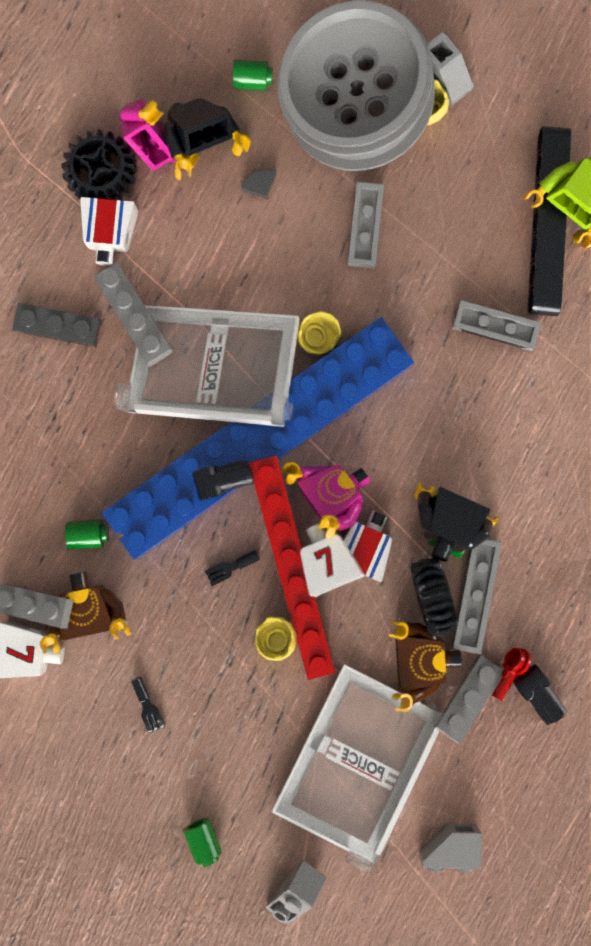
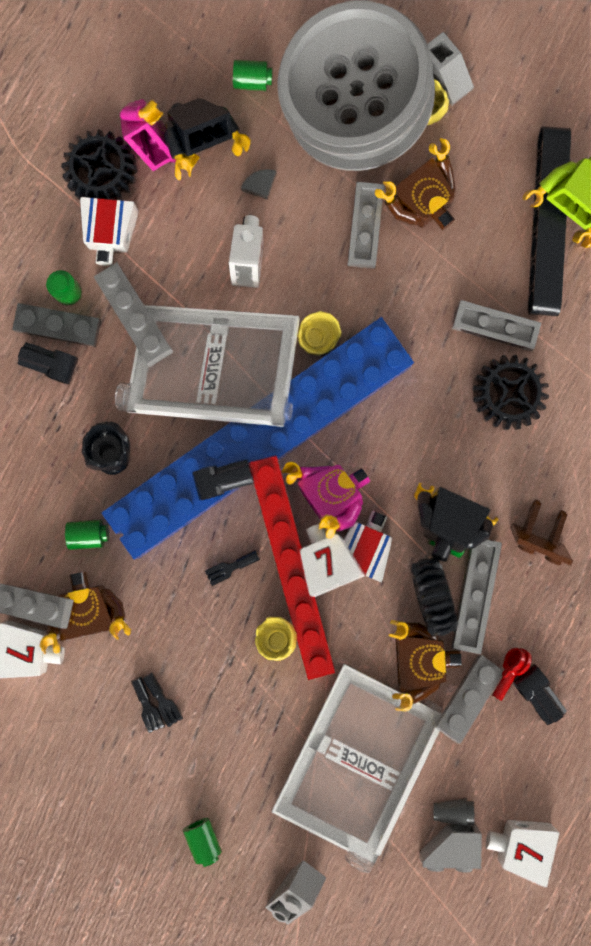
(55, 364): none -> black piece
(64, 287): none -> green brick
(106, 448): none -> black hair
(167, 707): none -> black piece
(246, 253): none -> white torso
(424, 192): none -> reddish brown torso
(455, 812): none -> dark grey cone
(502, 385): none -> black gear
(525, 849): none -> white torso
(551, 548): none -> reddish brown plate

